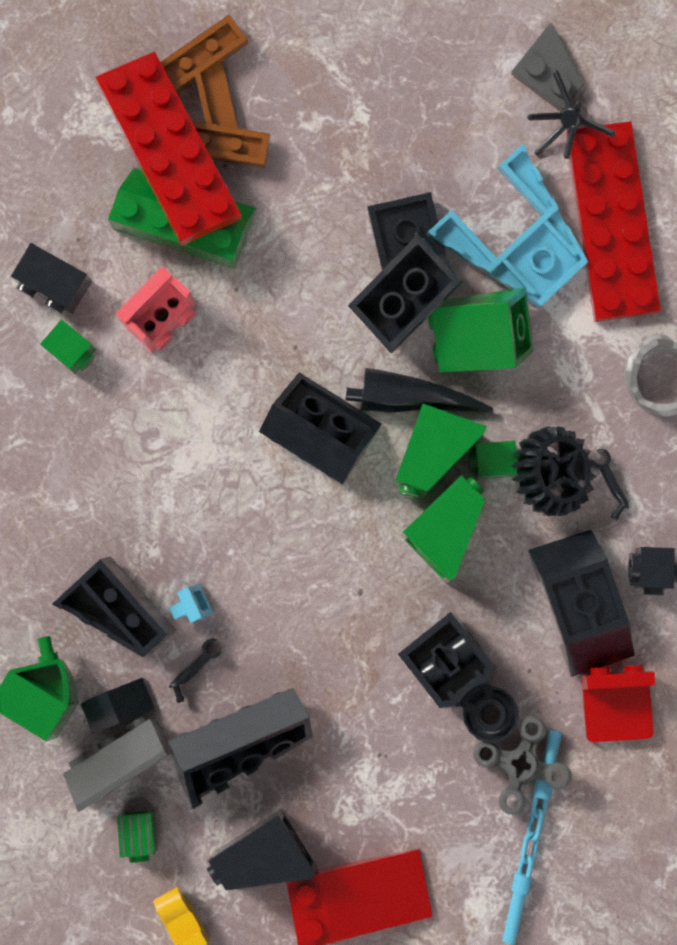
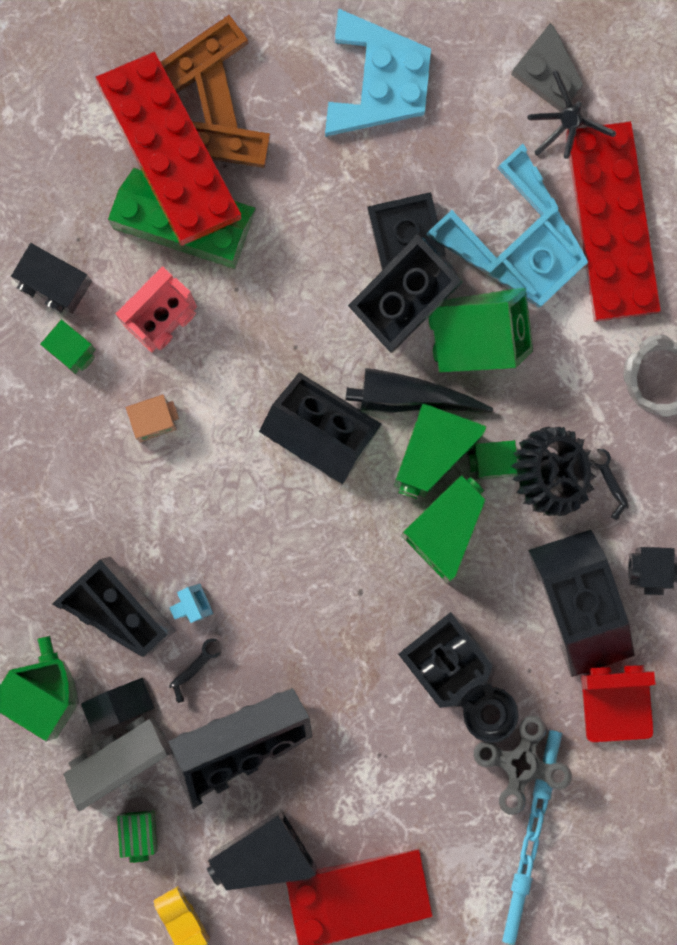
(152, 417): none -> nougat brick
(392, 79): none -> medium azure wing

